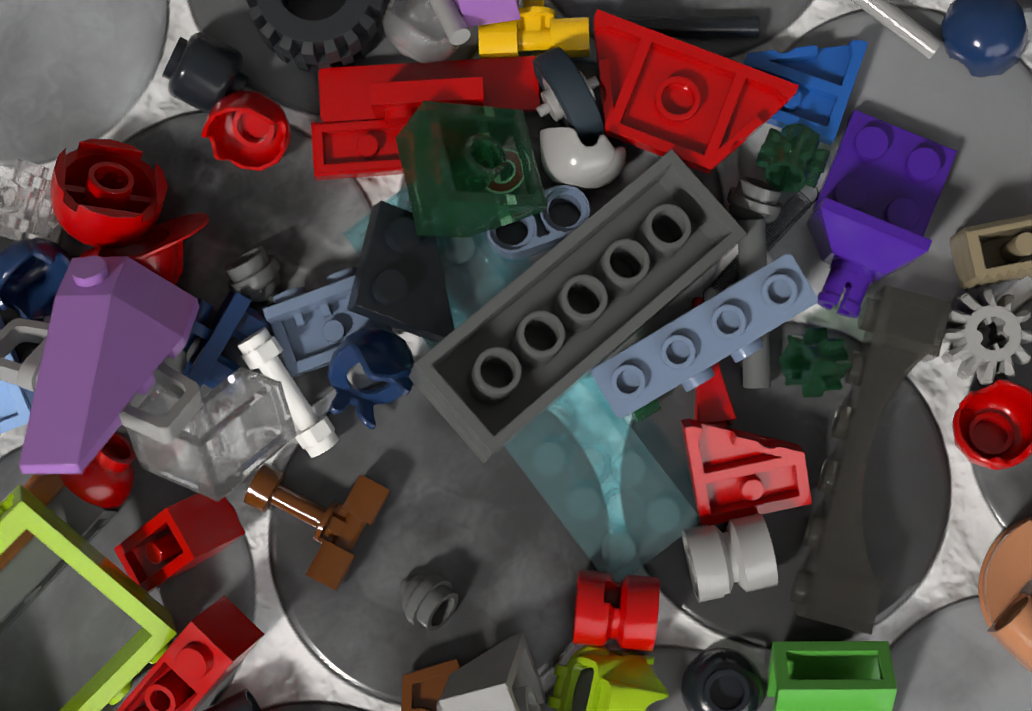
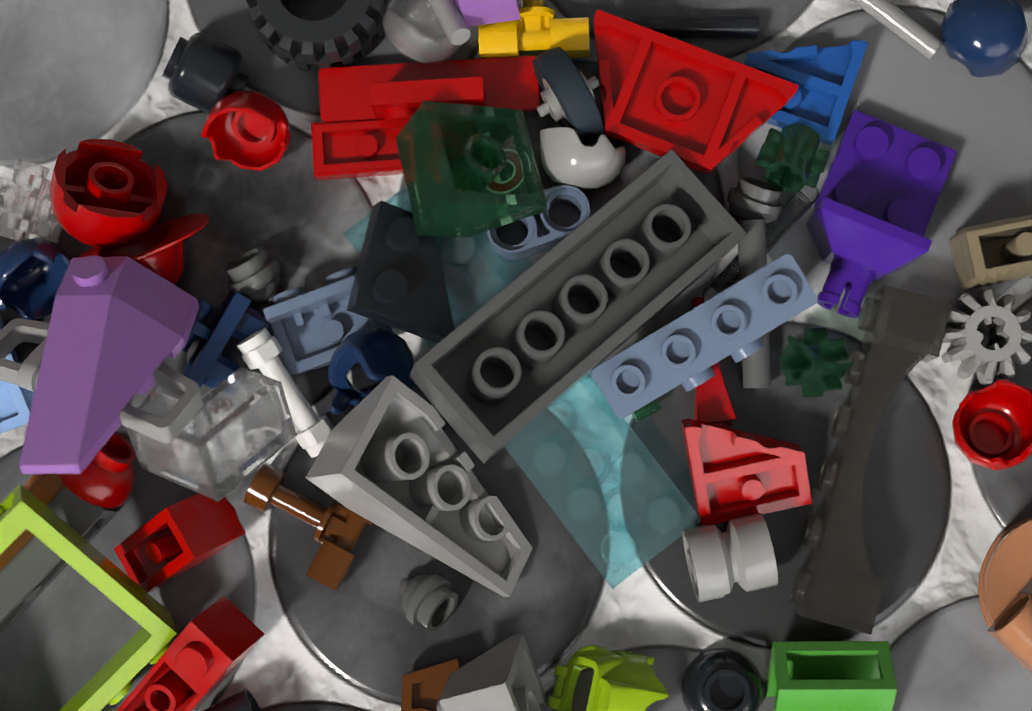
(409, 478): none -> light grey wedge
(616, 610): red wheel -> none

